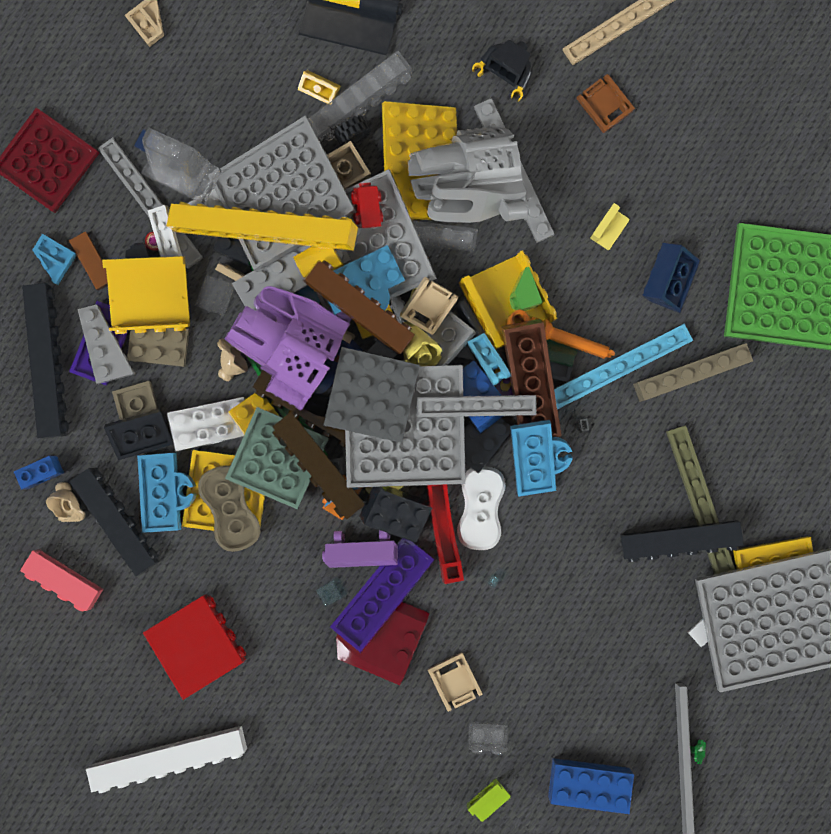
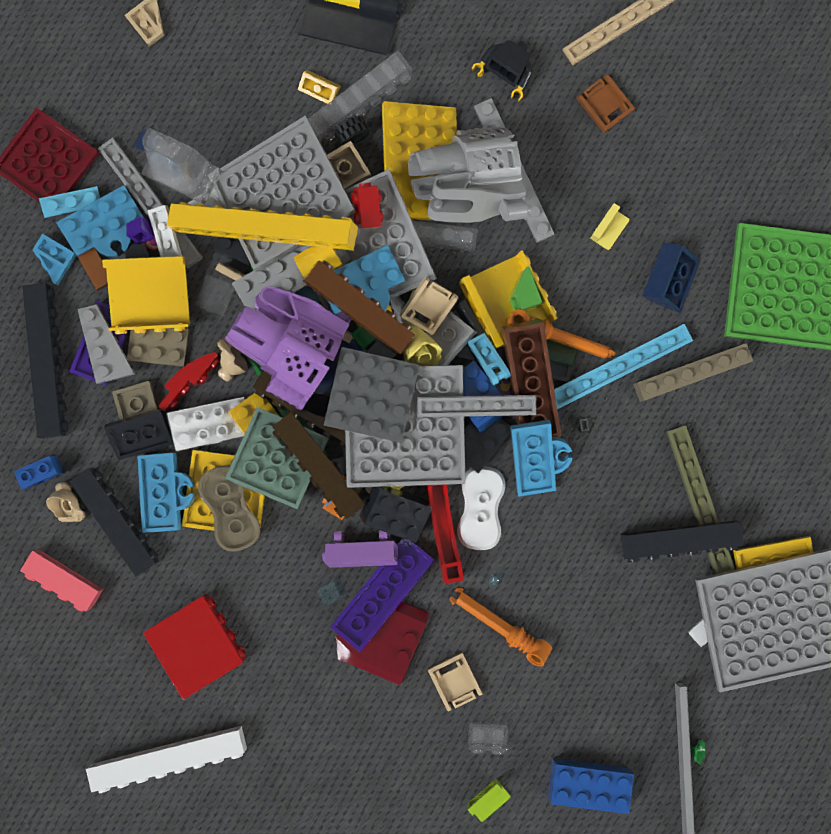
(68, 202): none -> medium azure plate
(101, 224): none -> dark azure plate
(140, 230): none -> dark purple plate
(193, 373): none -> red slope
(363, 337): none -> green plate
(536, 650): none -> orange piece

